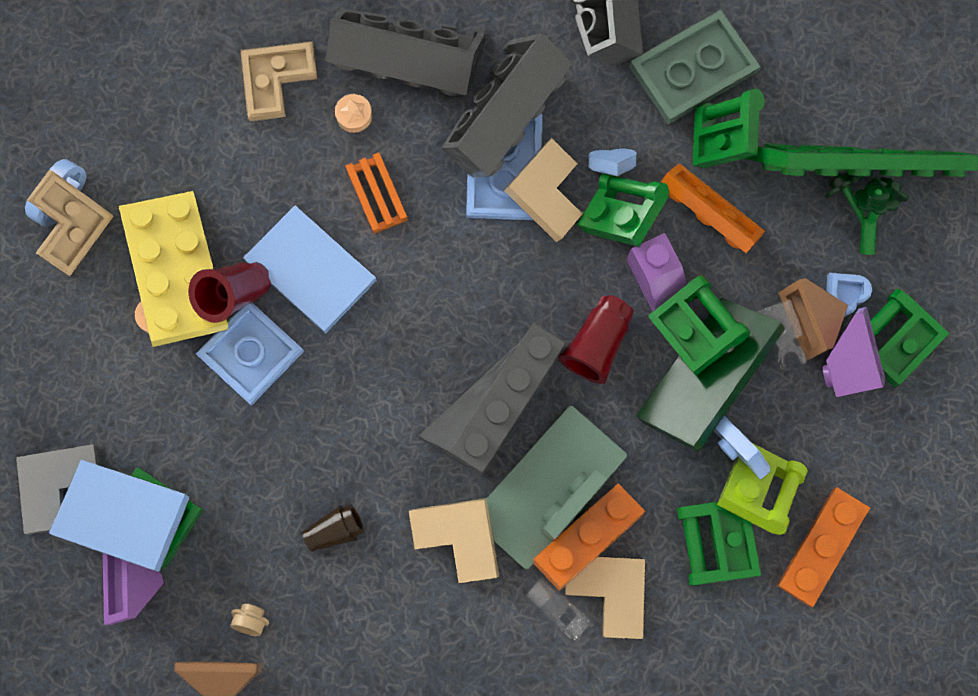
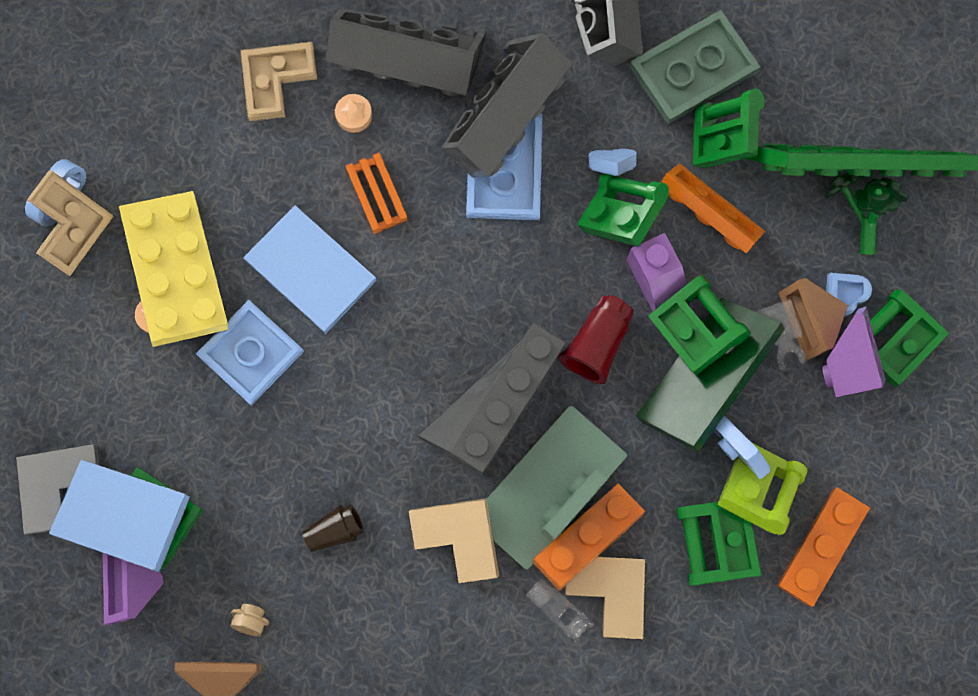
(222, 291): dark red plant -> none
(538, 194): tan tile -> none

